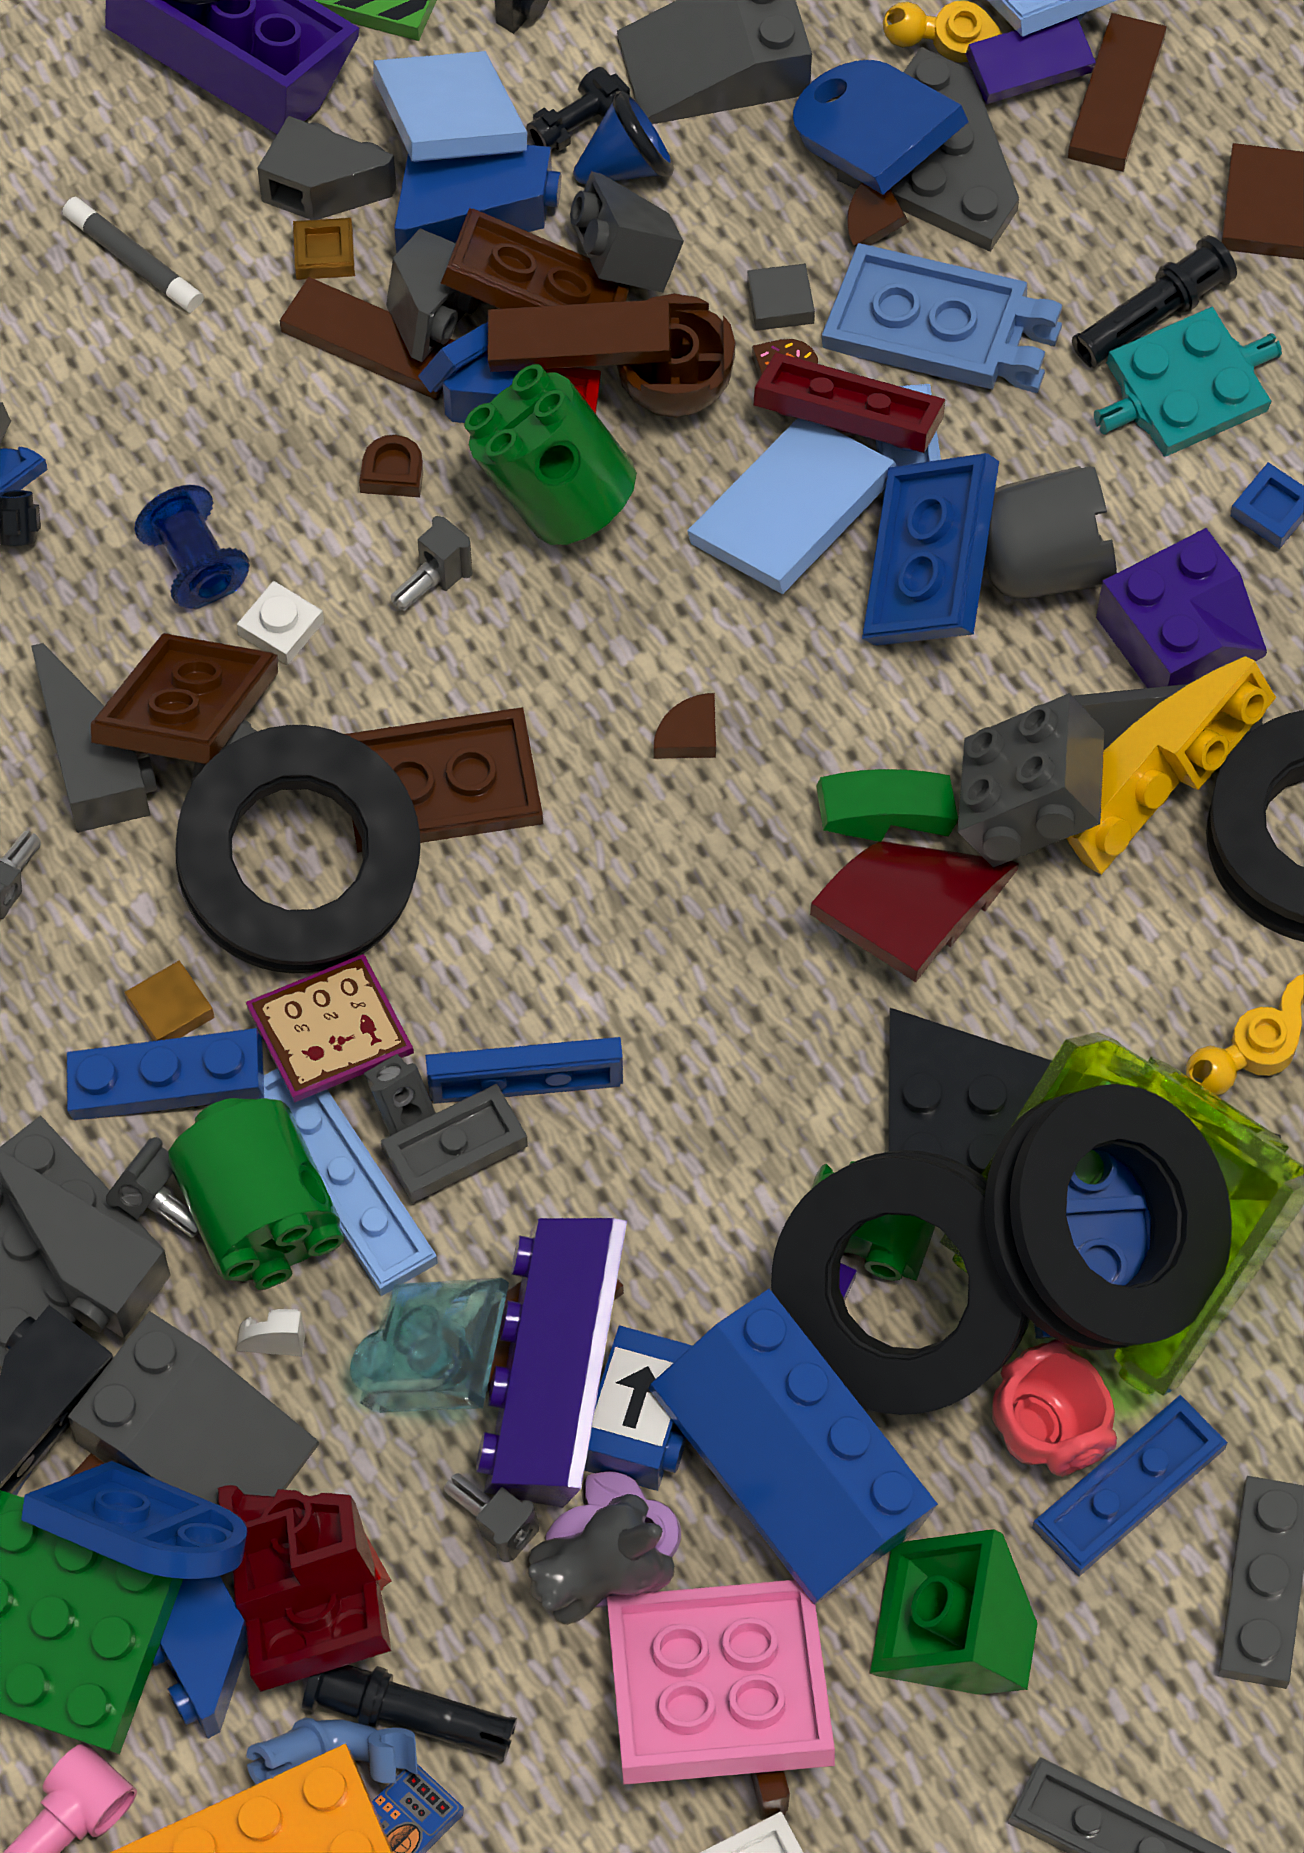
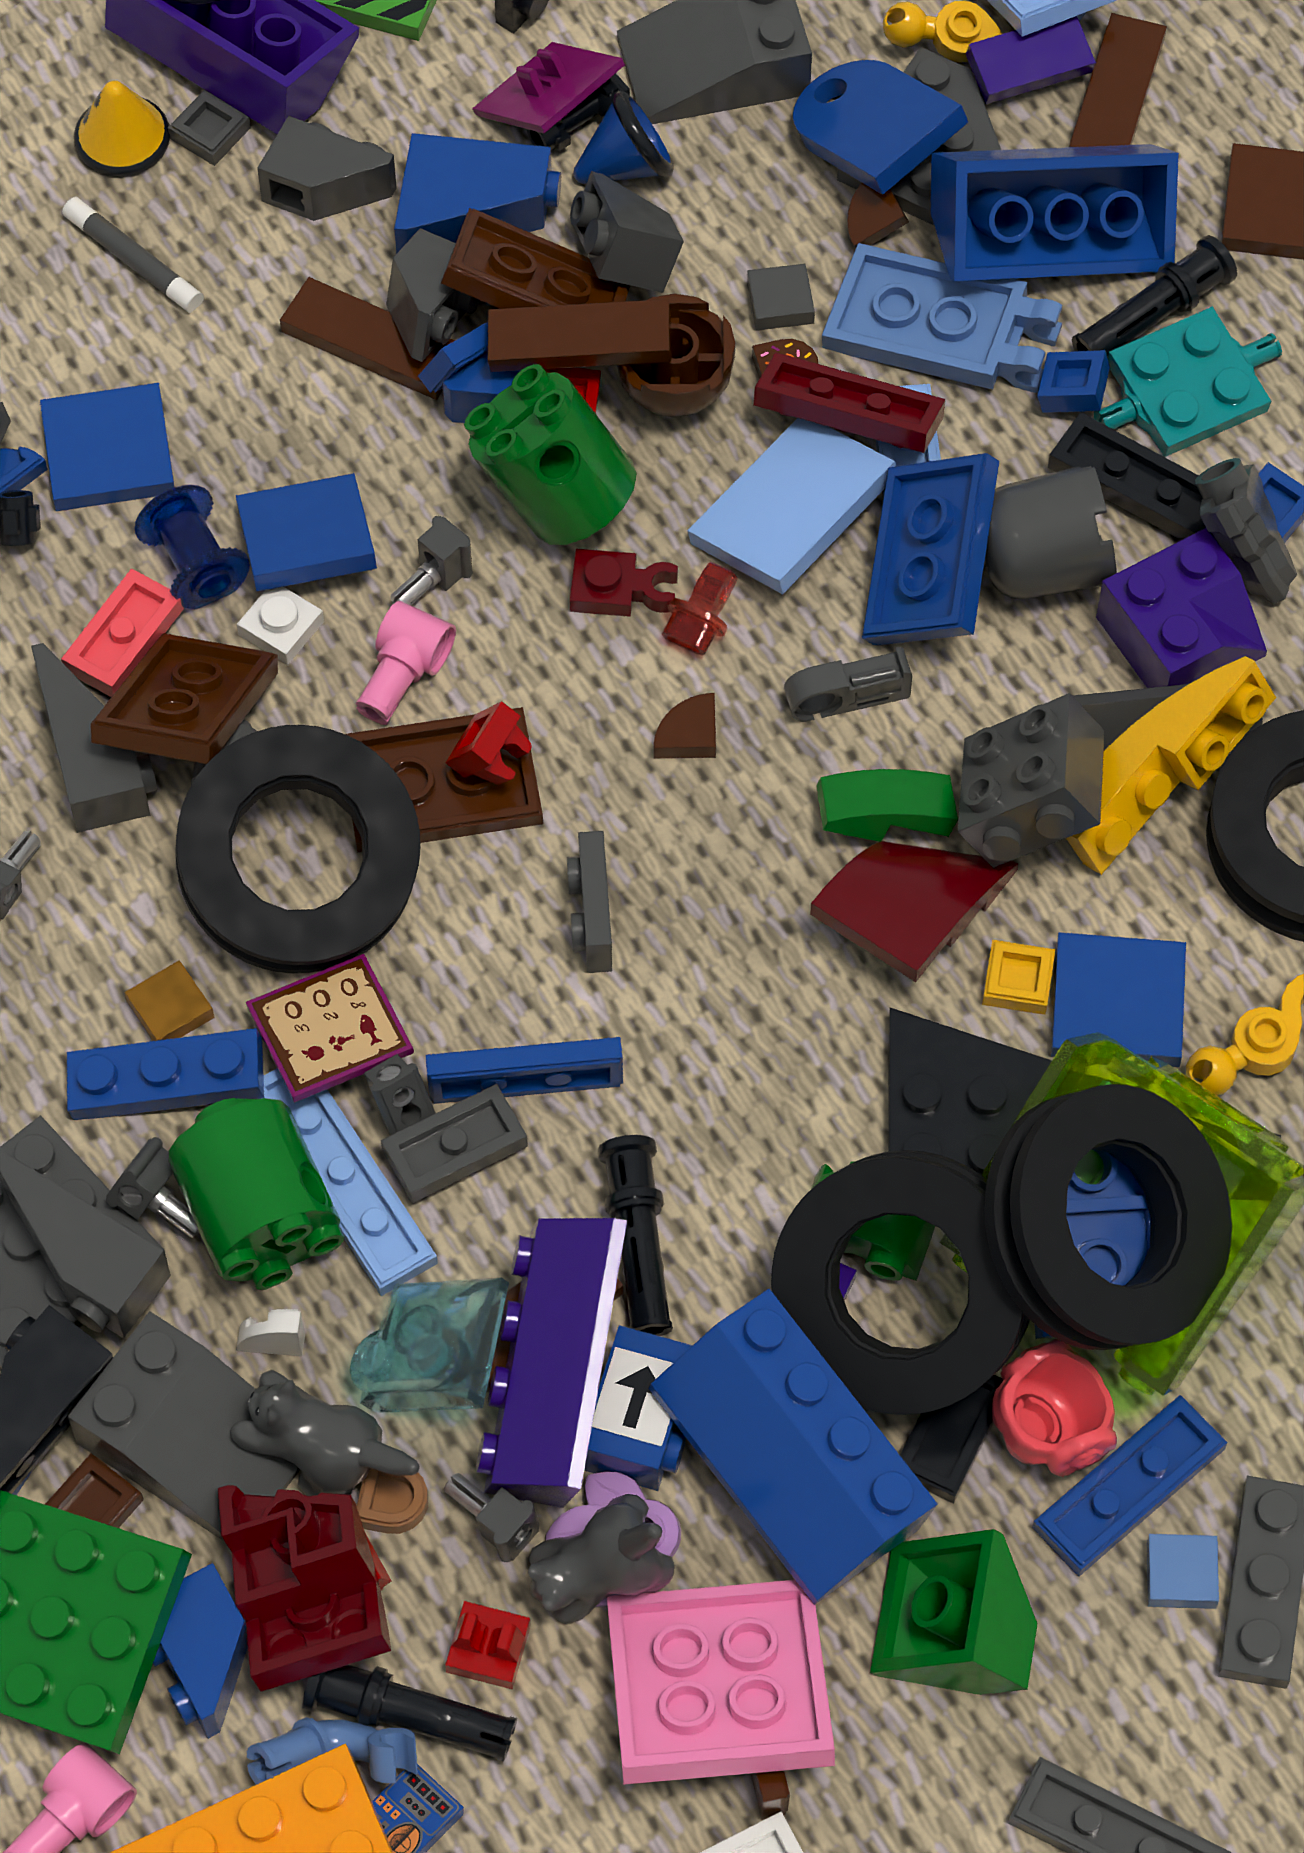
(107, 446): none -> blue tile
(121, 132): none -> yellow hat
(122, 632): none -> coral plate
(140, 1522): blue tile -> none
(209, 127): none -> dark grey tile
(306, 532): none -> blue tile
(323, 248): pearl gold tile -> none
(326, 1441): none -> dark grey animal
(392, 467): reddish brown tile -> none
(392, 1502): none -> medium nougat tile
(408, 647): none -> bright pink pin
(449, 106): light blue tile -> none
(481, 745): none -> red tile
(488, 1645): none -> red tile
(548, 87): none -> magenta piece
(589, 878): none -> dark grey plate
(610, 583): none -> dark red plate
(638, 1202): none -> black pin
(697, 621): none -> clear red piece
(848, 687): none -> dark grey piece
(949, 1440): none -> black tile
(1018, 977): none -> yellow tile
(1055, 211): none -> blue slope
(1073, 381): none -> blue plate
(1121, 990): none -> blue tile
(1133, 476): none -> black plate
(1182, 1571): none -> medium blue tile
(1246, 527): none -> dark grey rock

